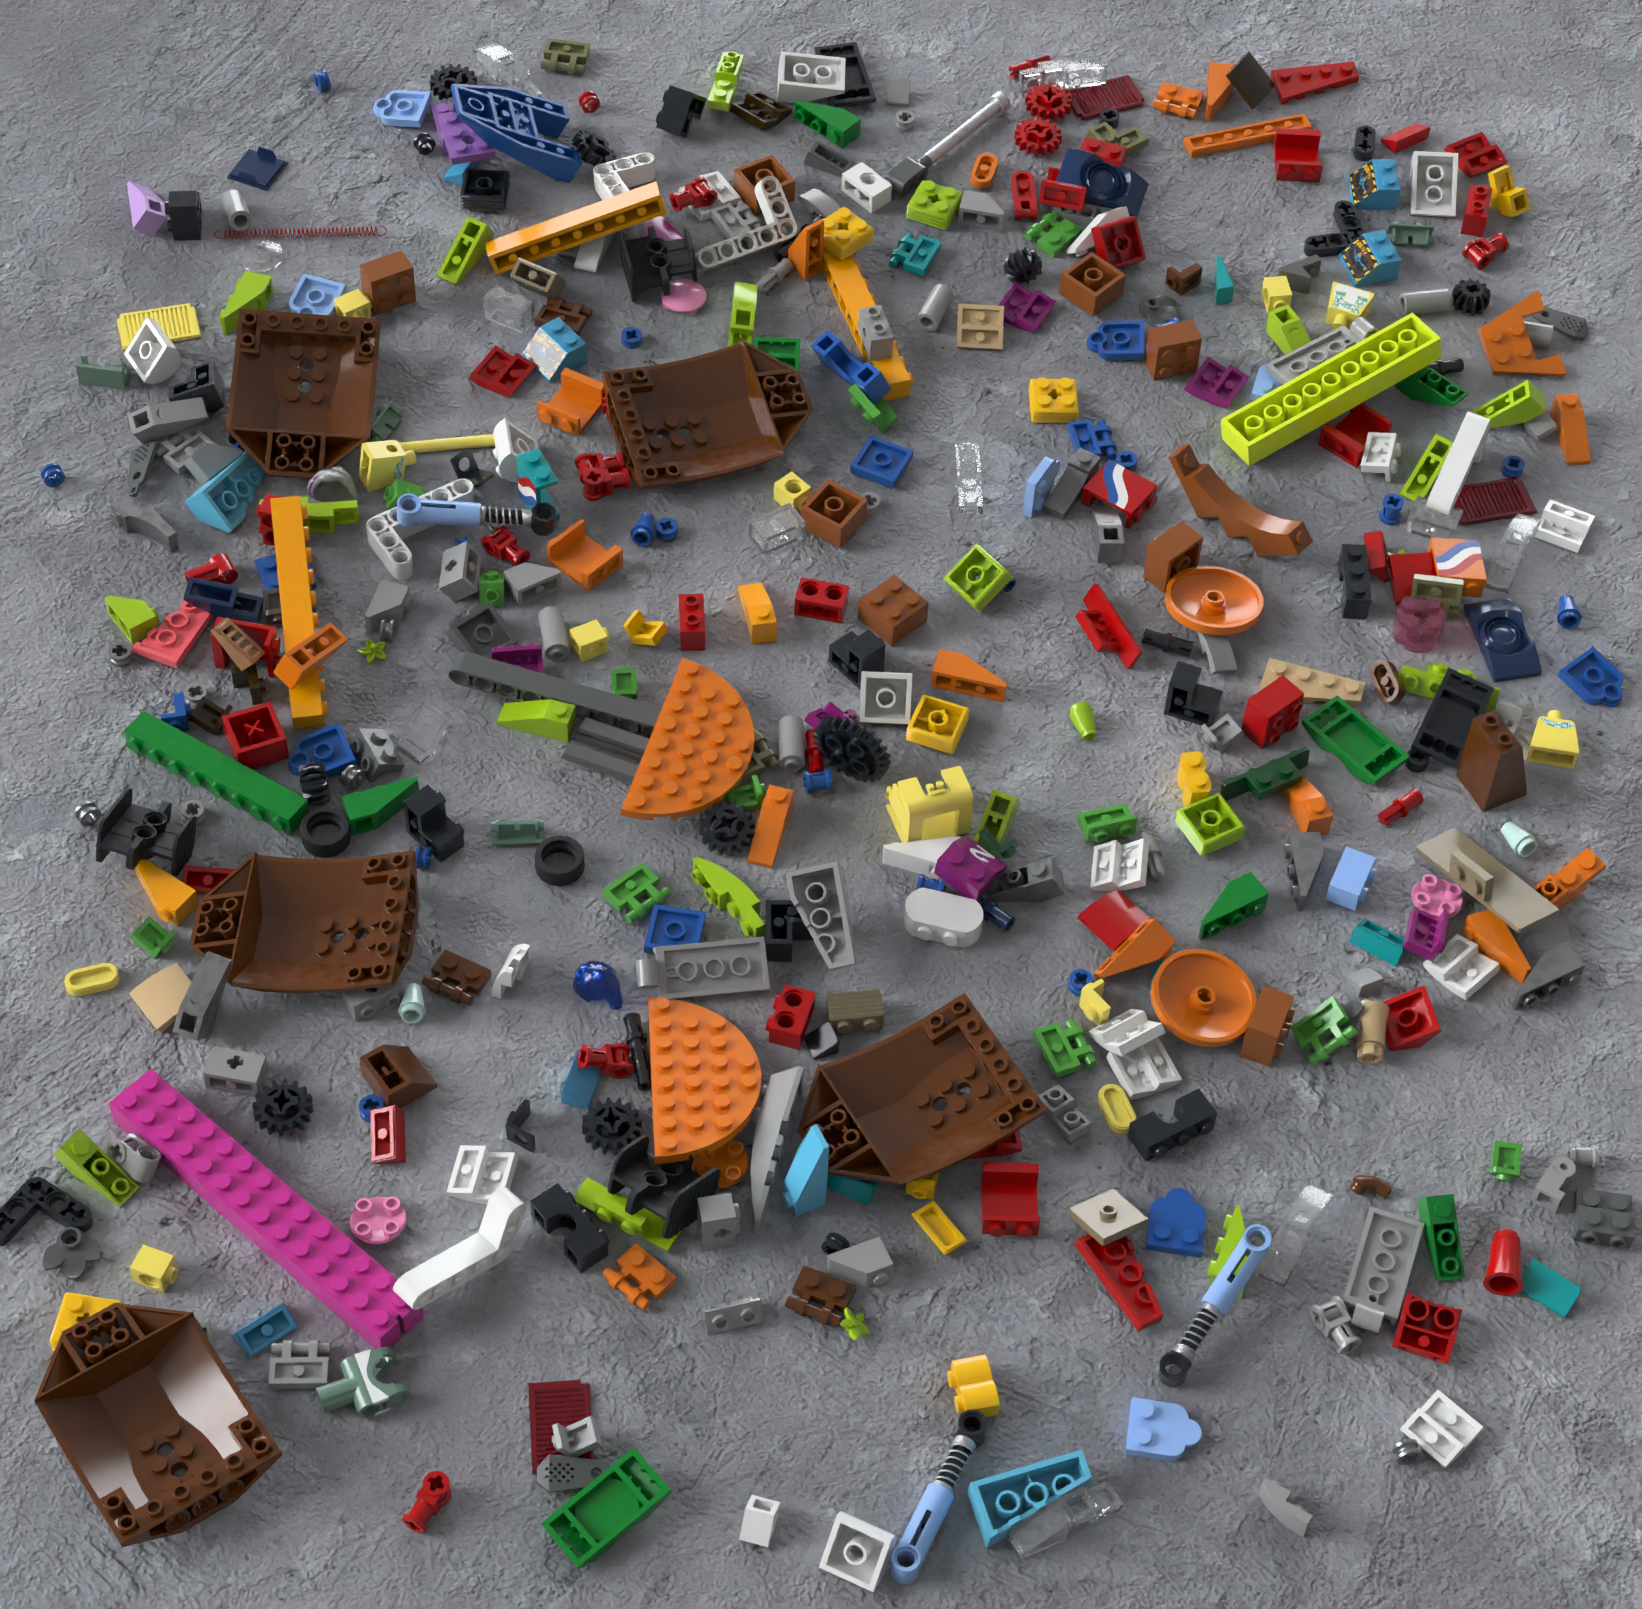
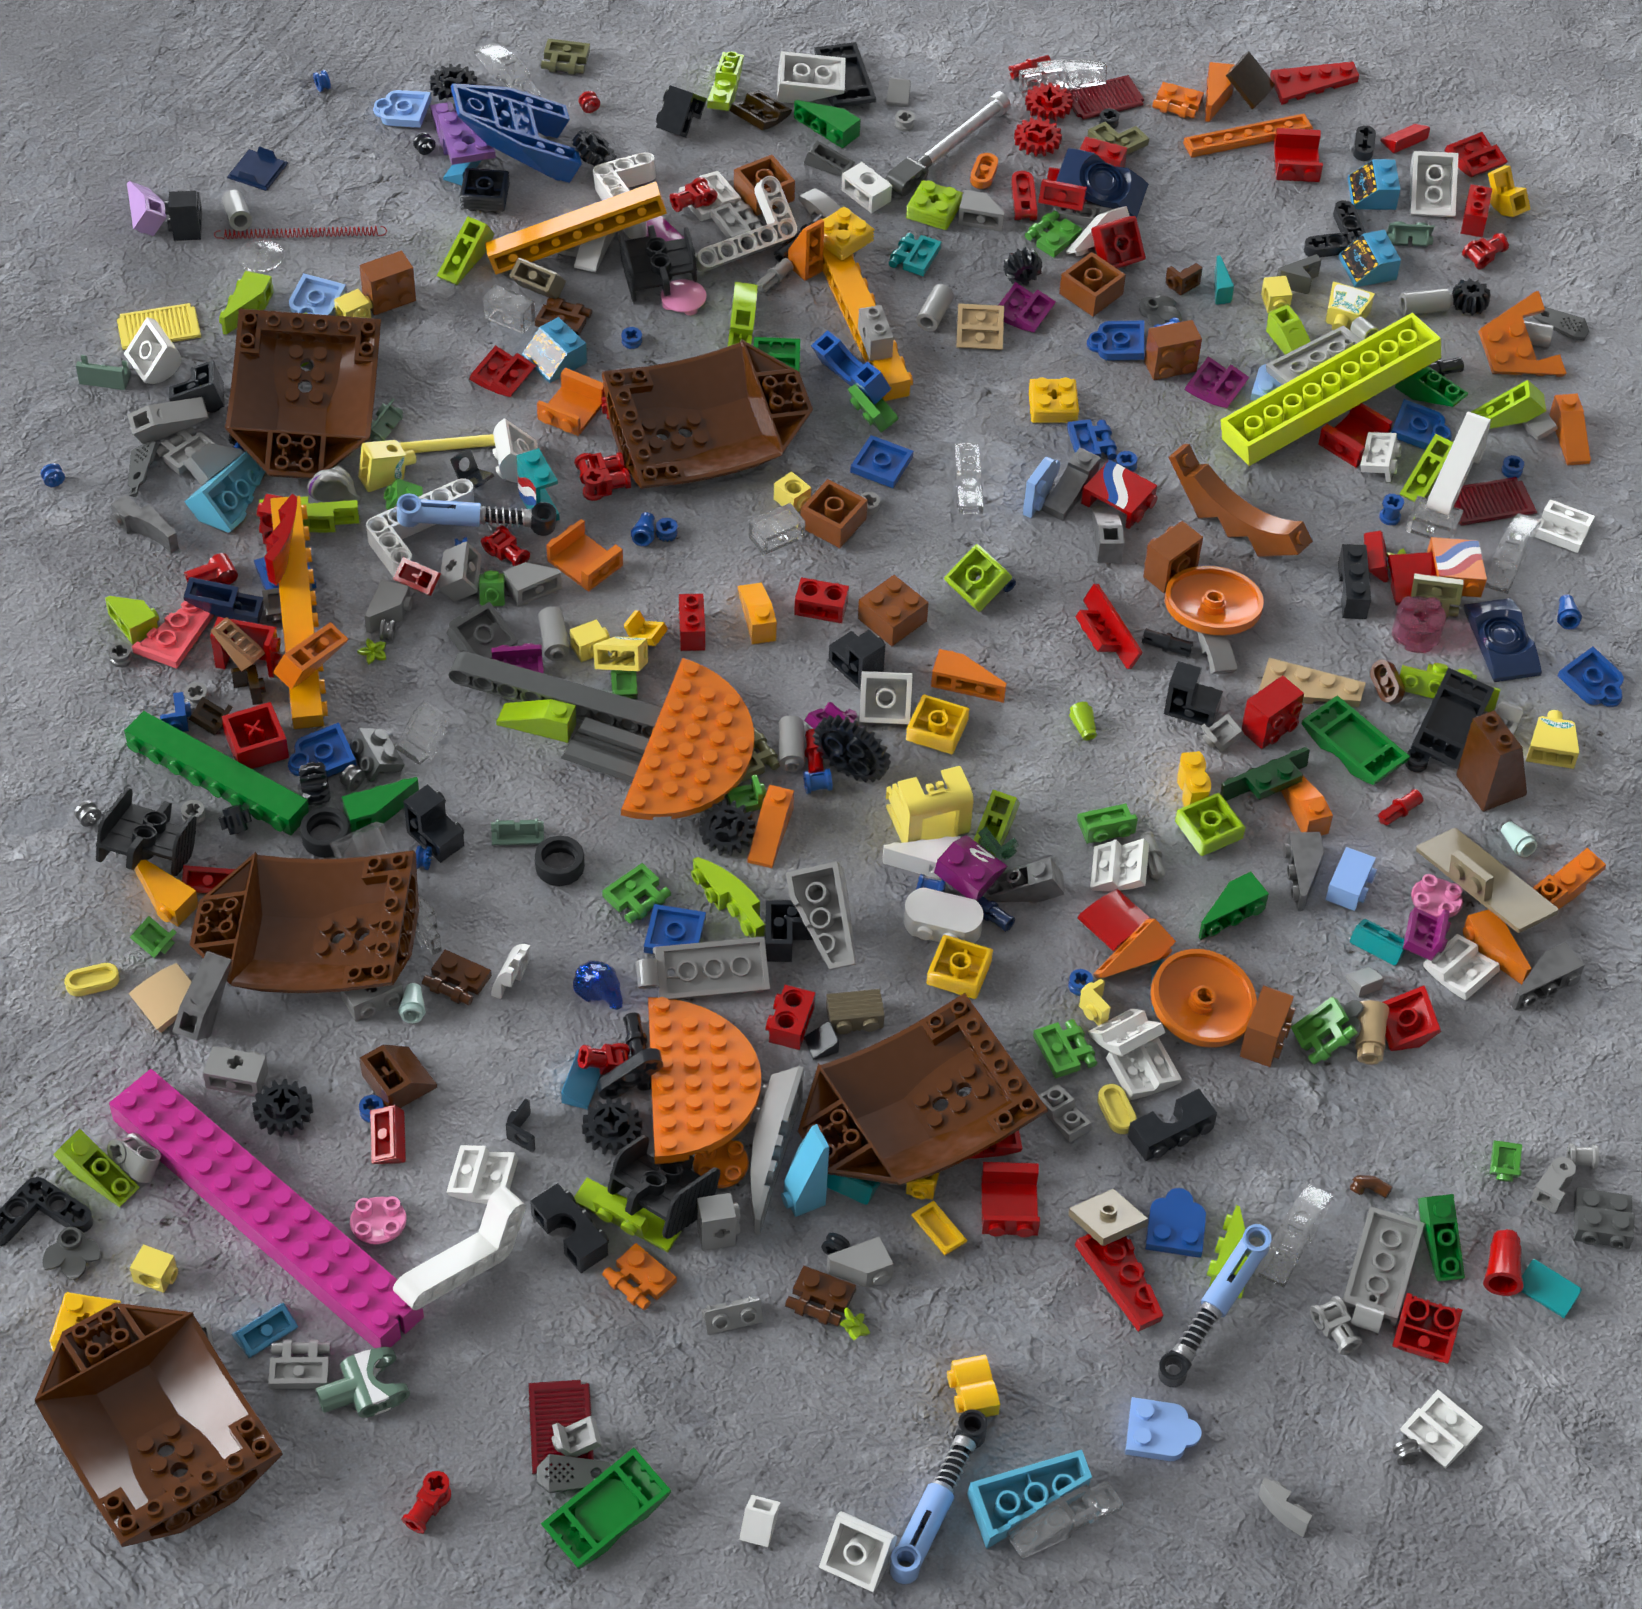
(235, 819): none -> black gear
(279, 541): none -> red slope
(364, 842): none -> clear brick
(416, 576): none -> red slope
(627, 654): none -> light yellow torso
(630, 1073): none -> black beam
(945, 968): none -> yellow brick
(1419, 425): none -> blue plate

